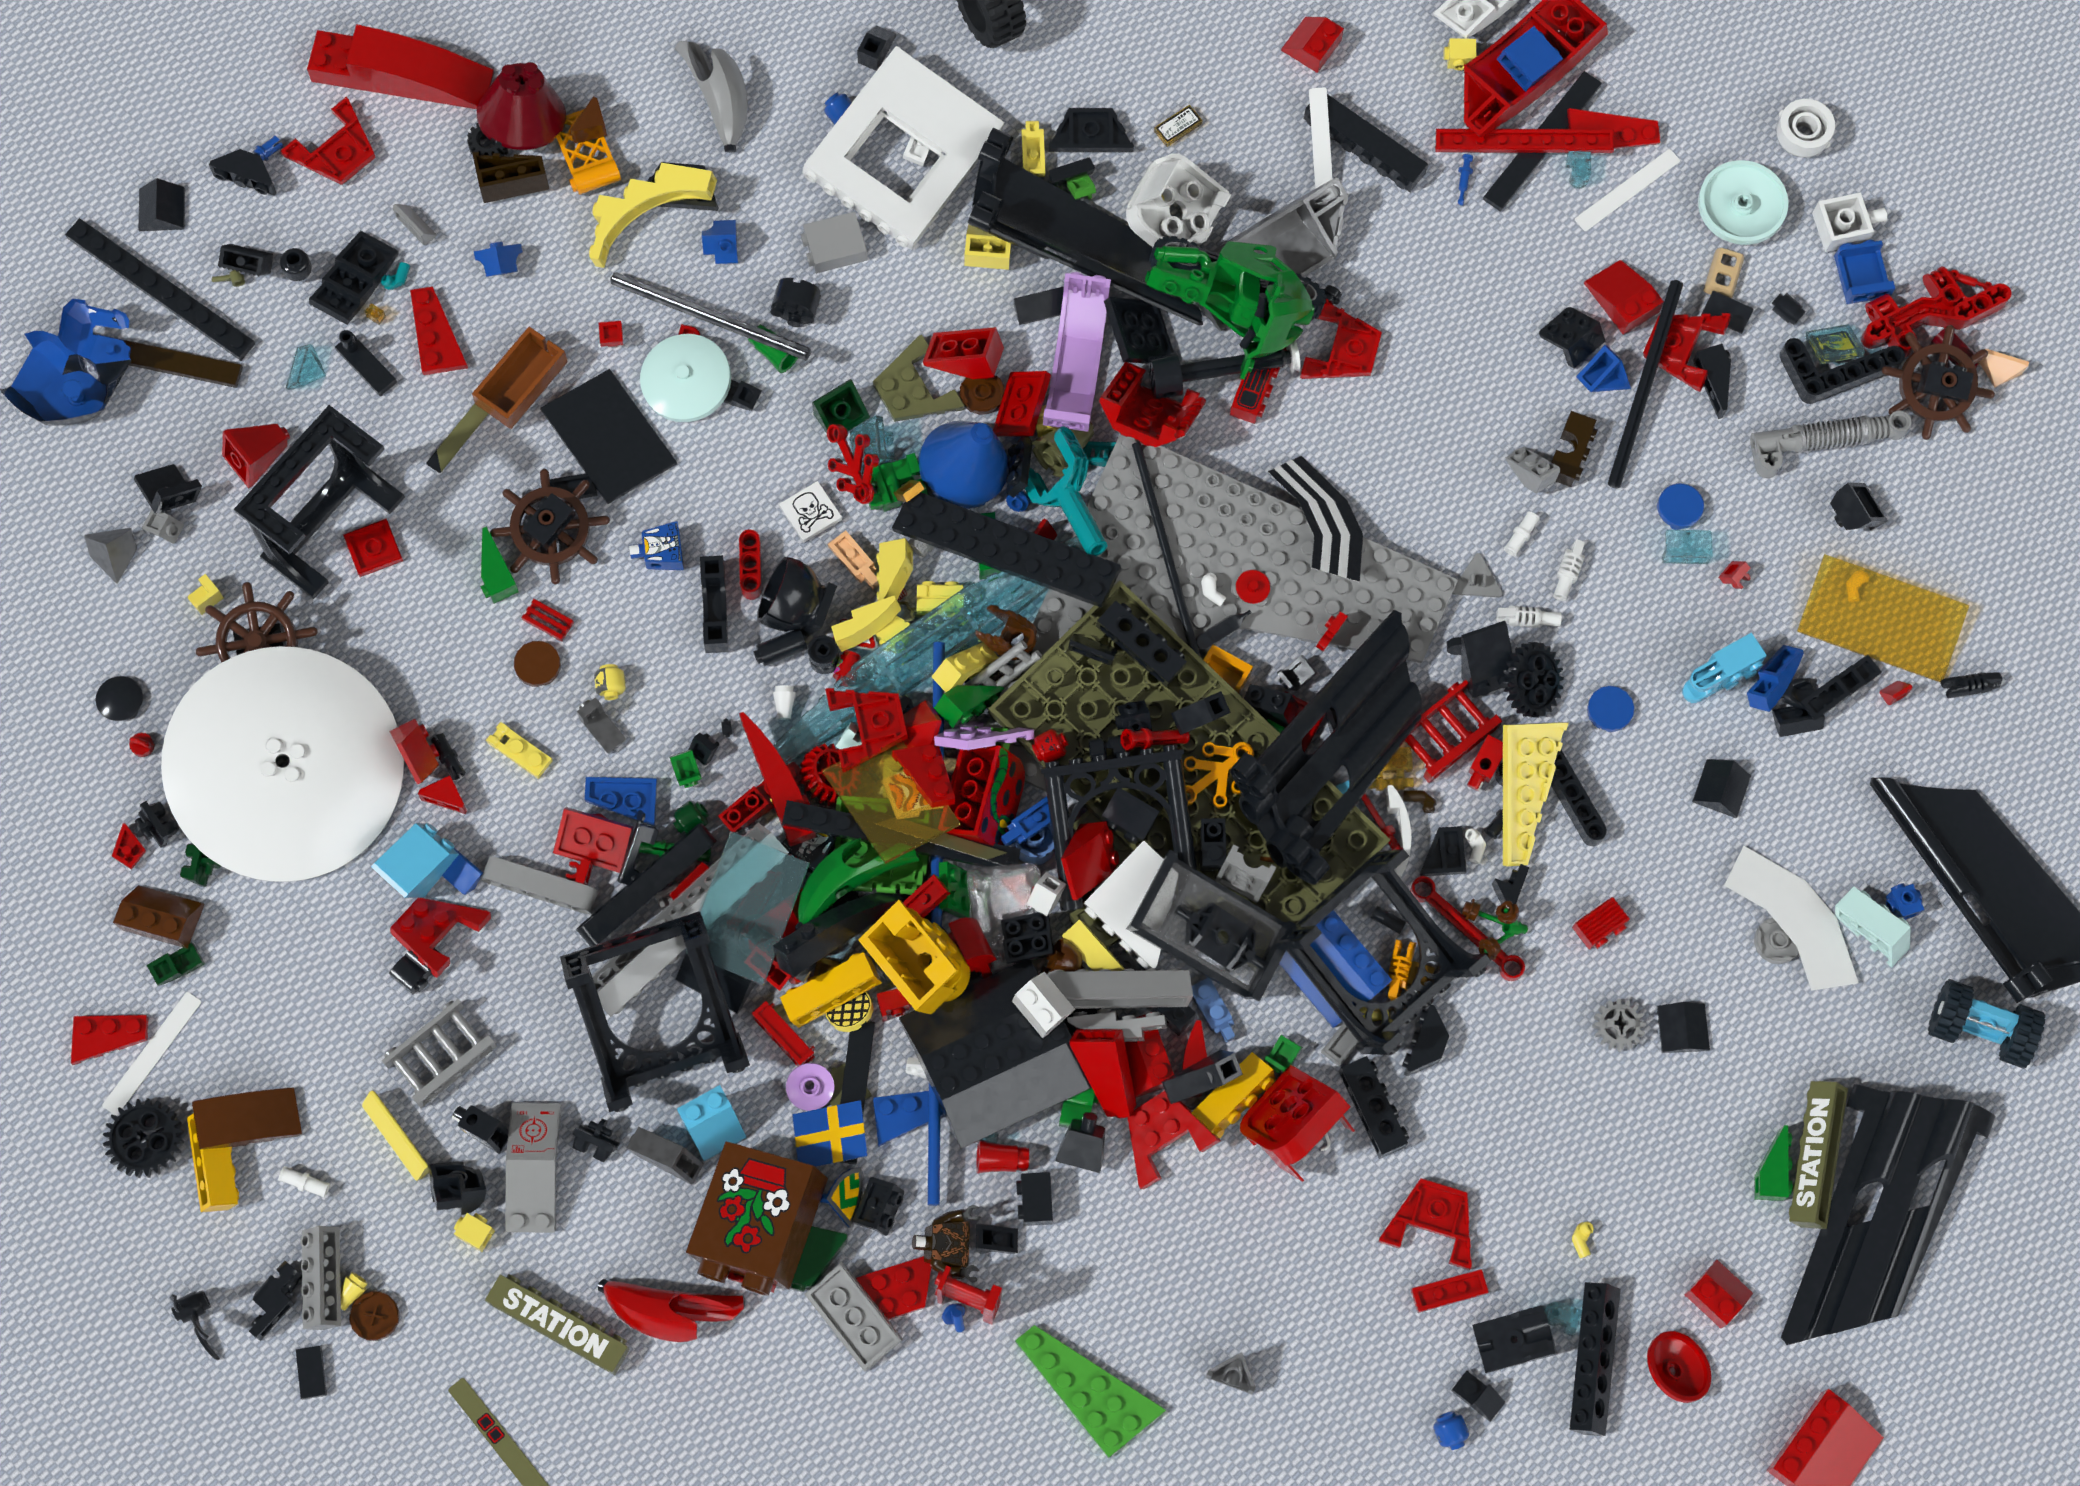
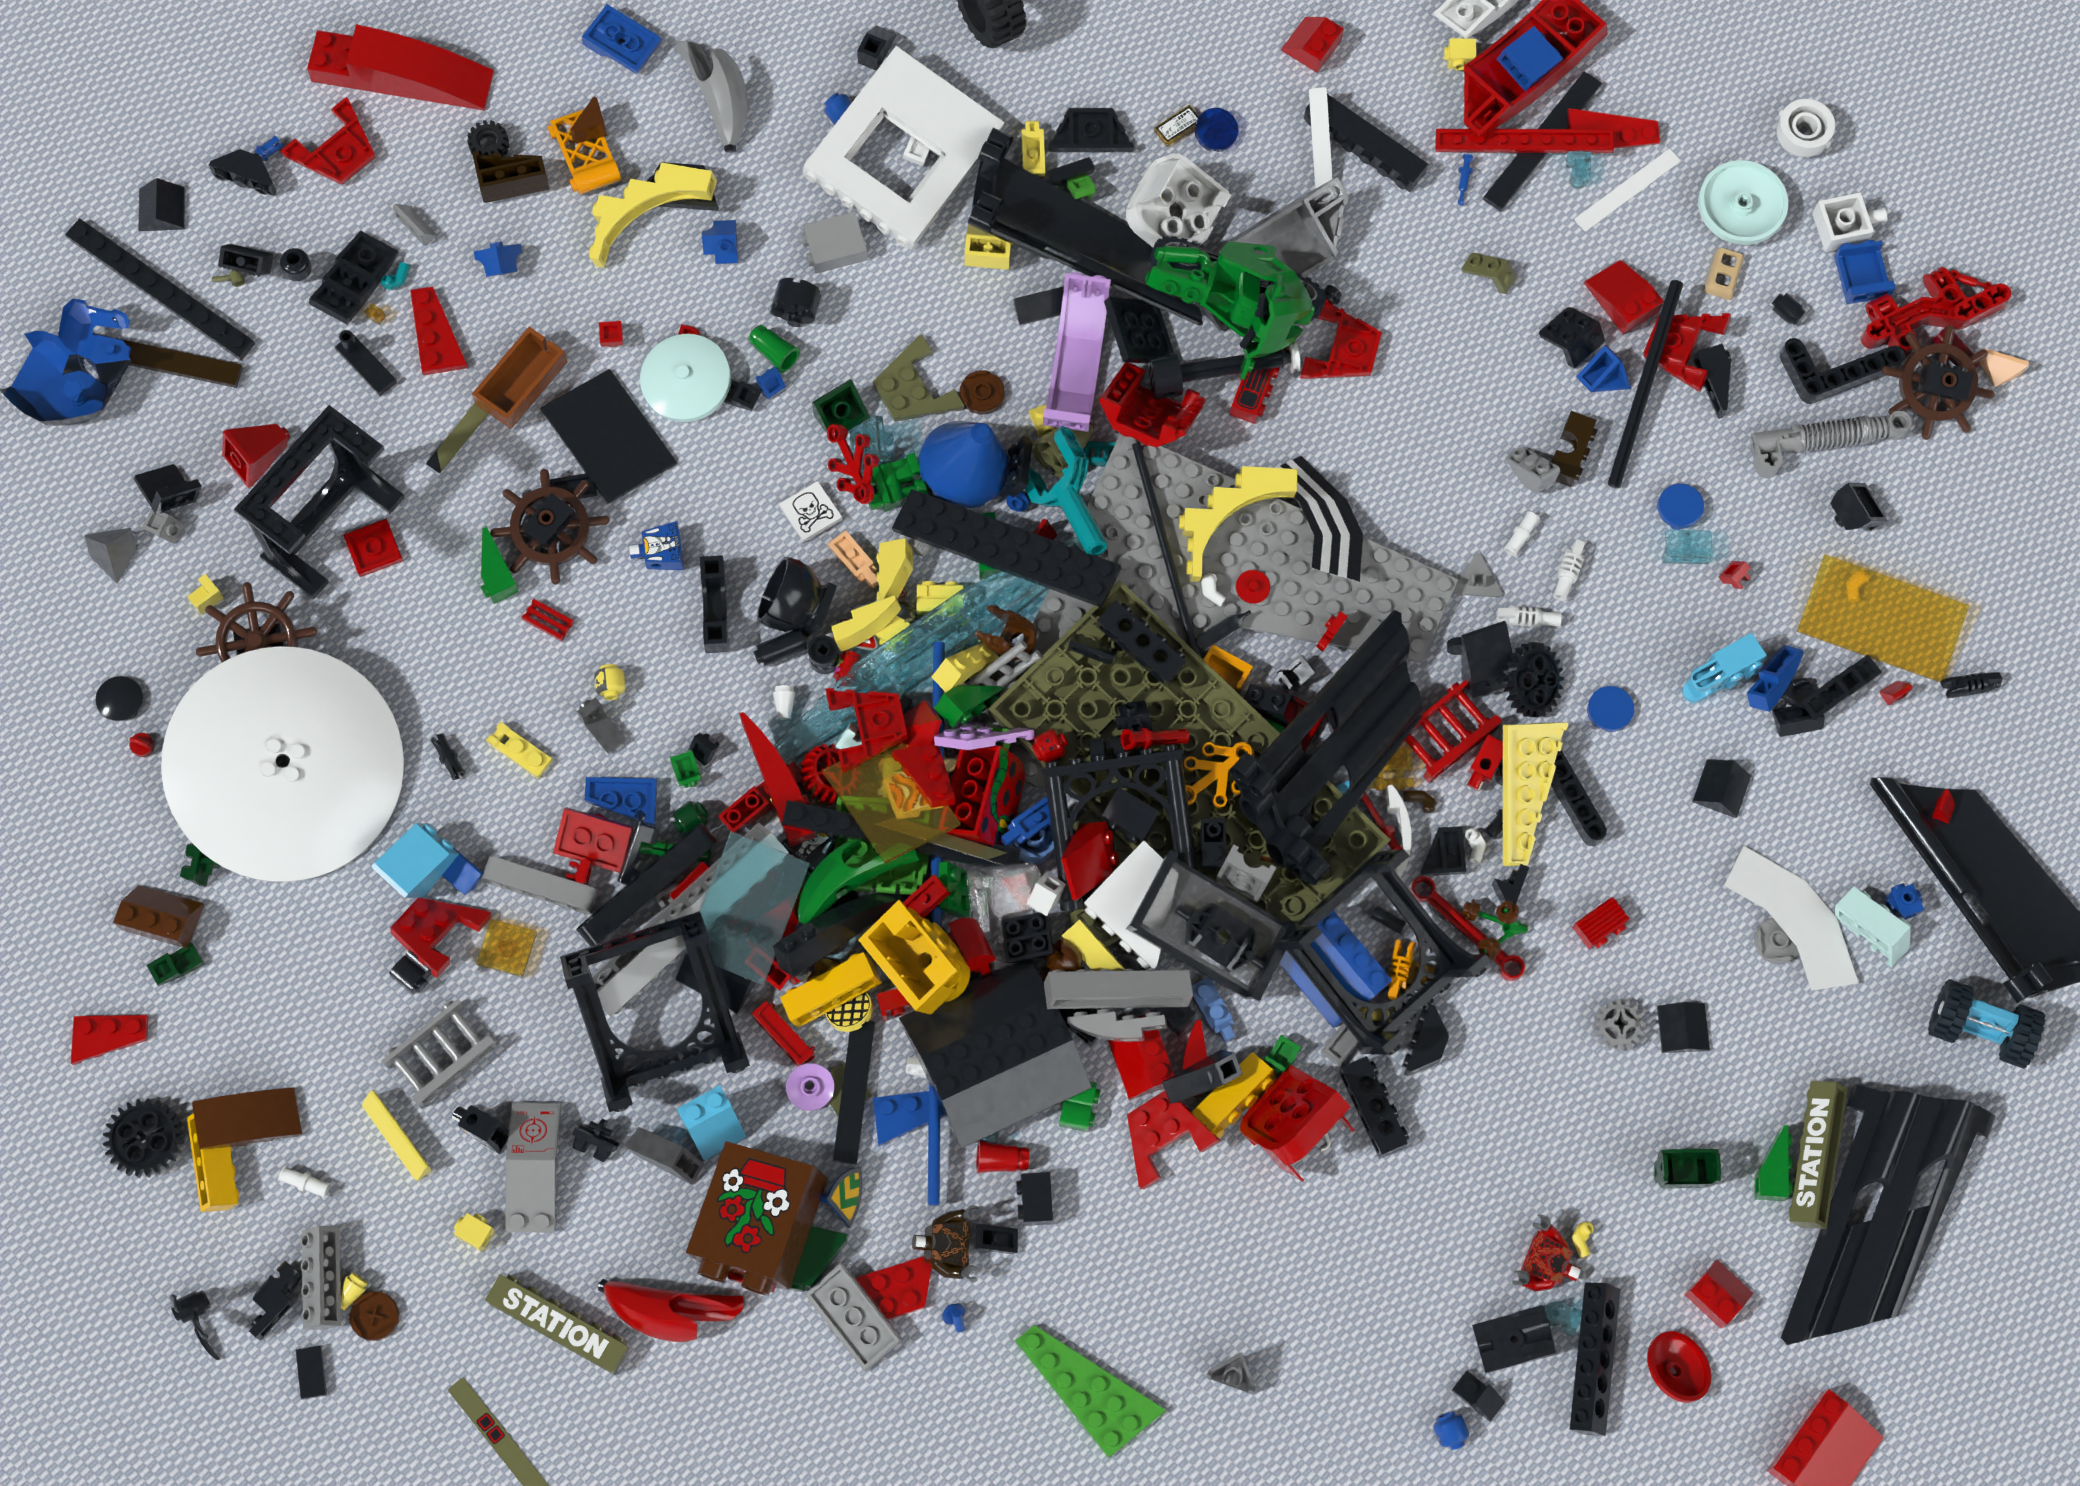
(128, 848): red piece -> none
(150, 825): black hips -> none
(151, 1053): white sticker -> none
(305, 367): clear light blue slope -> none
(415, 749): red slope -> none
(443, 794): red slope -> none
(456, 1186): black brick -> none
(506, 948): none -> clear yellow plate
(521, 108): dark red cone -> none
(537, 663): reddish brown tile -> none
(613, 26): none -> blue piece
(710, 316): black axle -> none
(726, 727): black piece -> none
(748, 554): red beam -> none
(770, 382): none -> blue tile
(830, 1134): blue sticker -> none
(879, 1206): black bracket -> none
(909, 490): pearl gold tile -> none
(965, 352): red slope -> none
(985, 1301): red fence -> none
(1021, 403): red plate -> none
(1042, 1004): white slope -> none
(1083, 1144): black torso -> none
(1107, 1068): red slope -> none
(1200, 712): black slope -> none
(1216, 129): none -> clear blue tile
(1254, 485): none -> light yellow arch
(1436, 1210): red wing -> none
(1449, 1291): red plate -> none
(1493, 268): none -> olive bracket
(1546, 1259): none -> torso
(1687, 1168): none -> dark green piece
(1721, 304): black slope -> none
(1834, 344): clear light blue tile -> none
(1944, 807): none -> red slope

